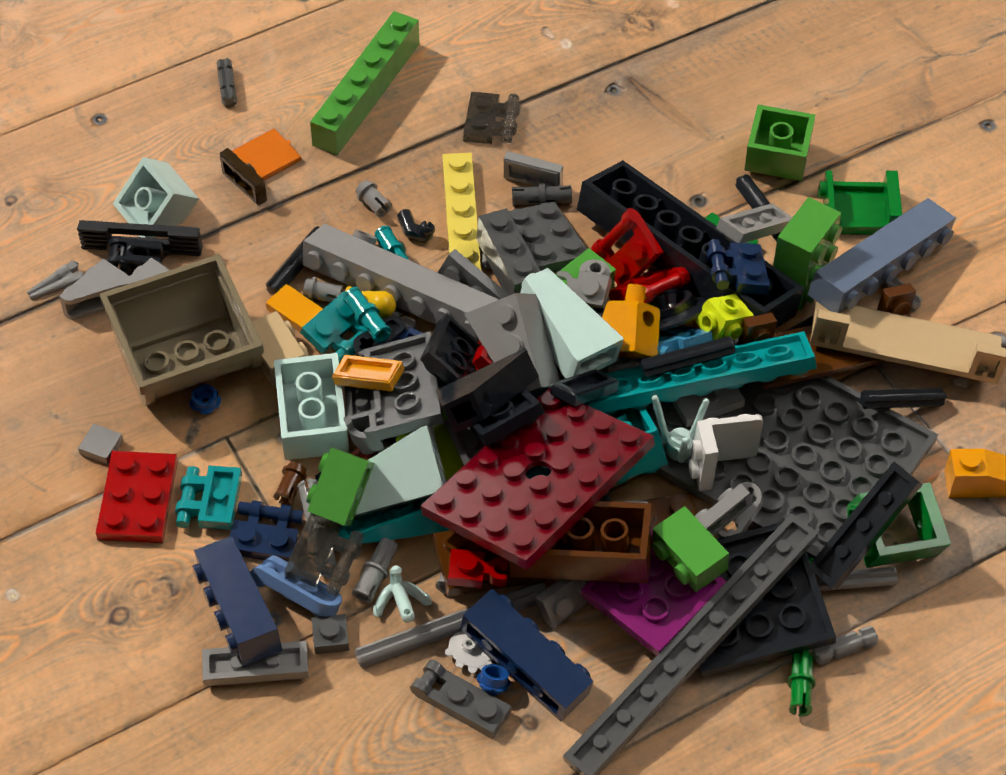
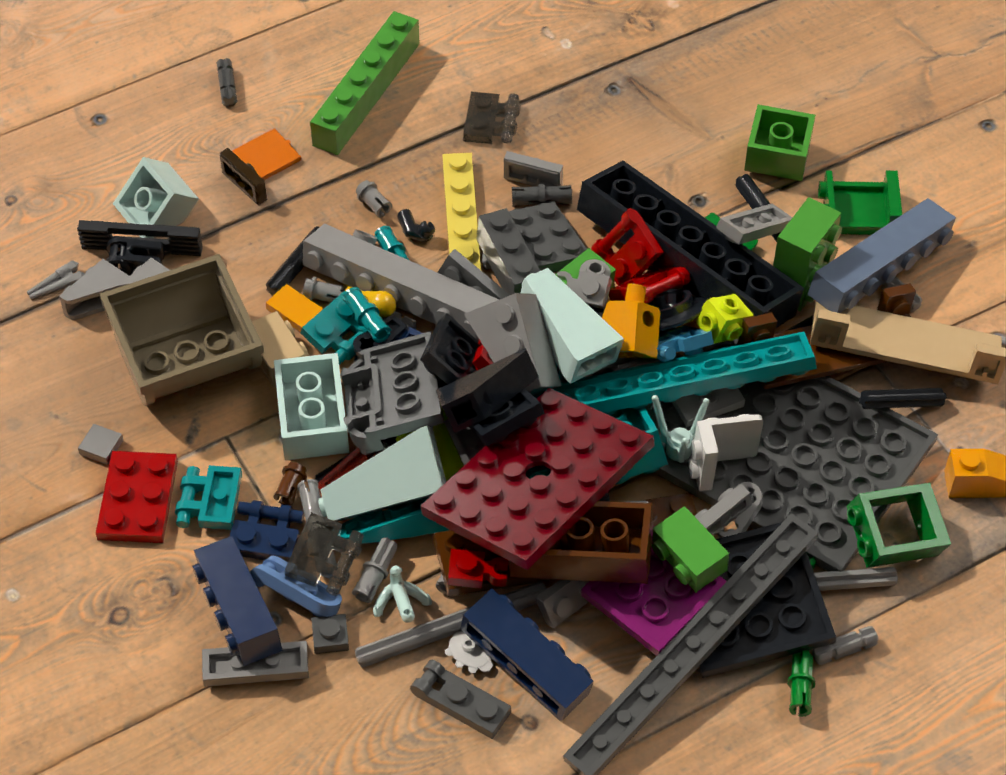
(205, 393): blue plate -> none
(339, 486): bright green brick -> none
(368, 373): light orange tile -> none
(494, 679): blue plate -> none
(584, 387): black tile -> none
(688, 356): black axle -> none
(746, 263): dark blue plate -> none
(865, 525): black plate -> none

